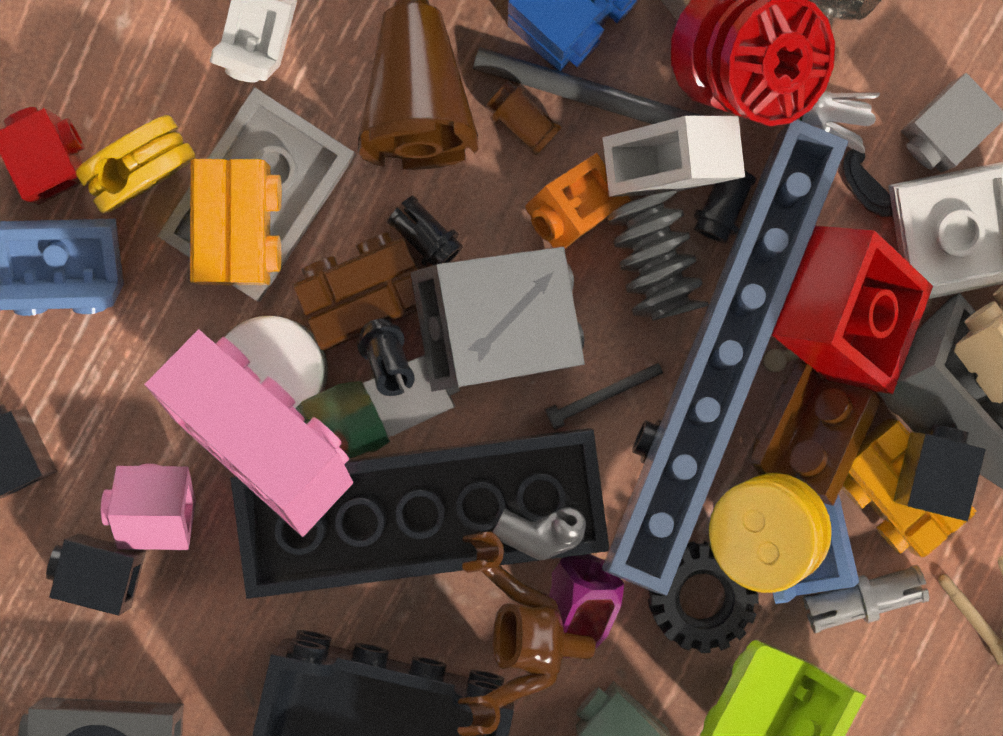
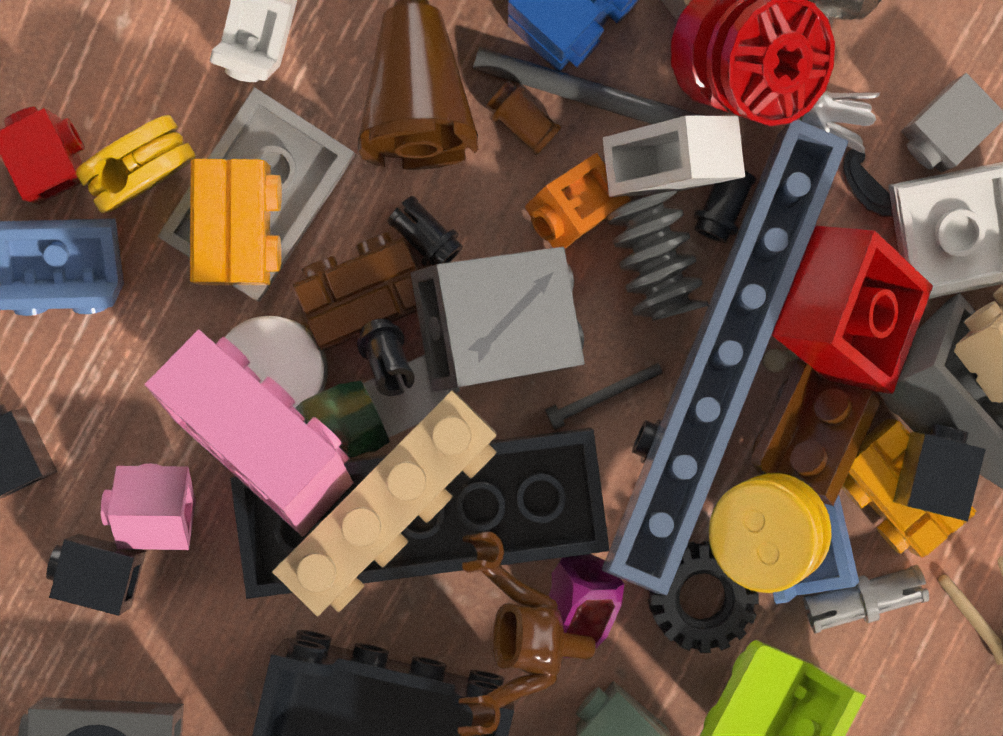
(376, 512): none -> tan brick
(544, 537): flat silver arm -> none

